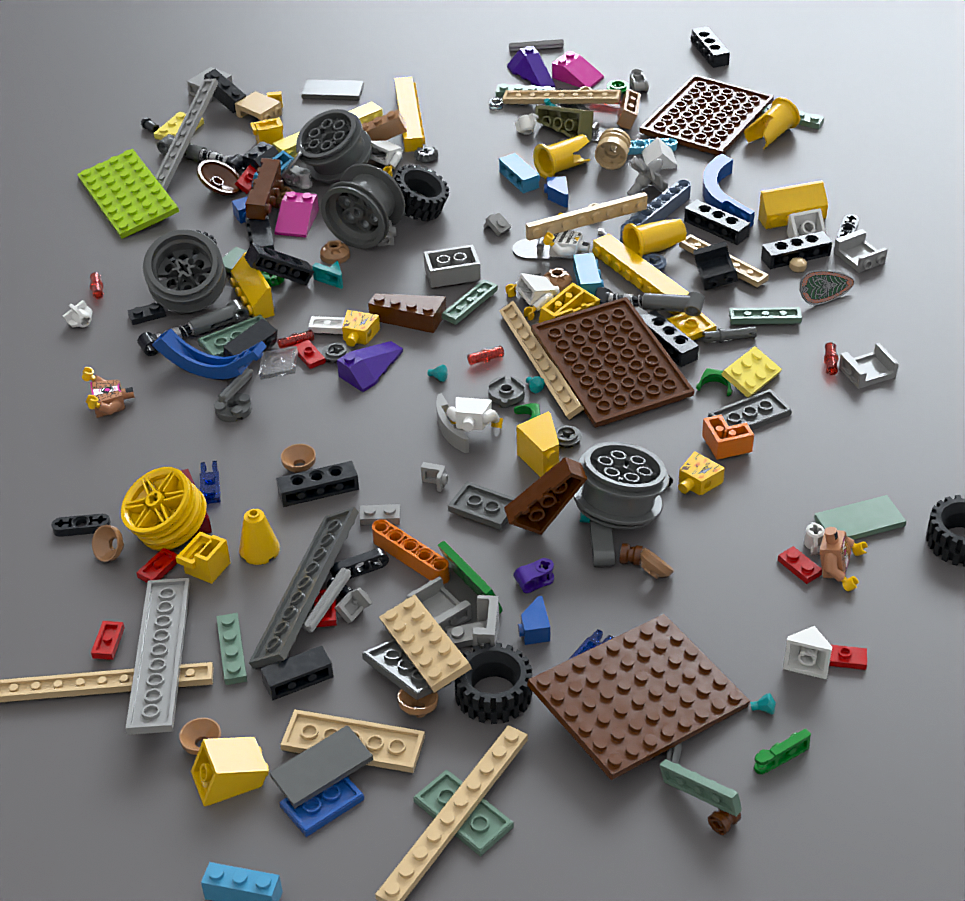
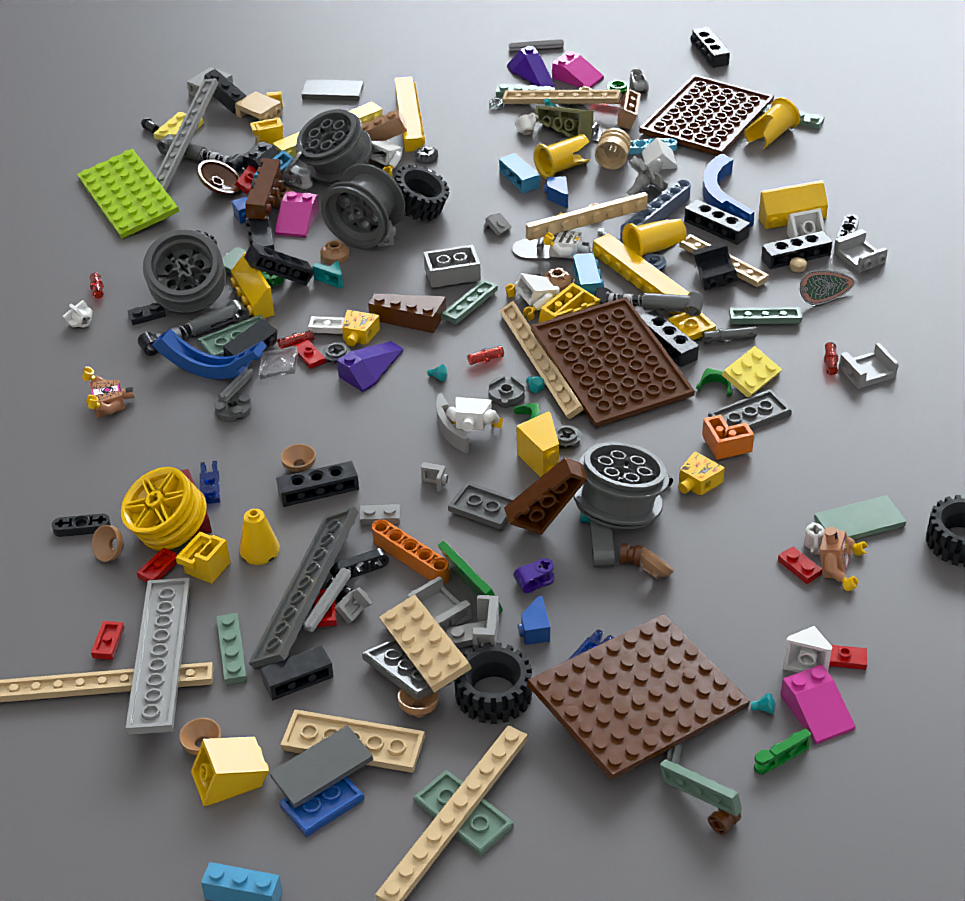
(817, 703): none -> dark pink slope

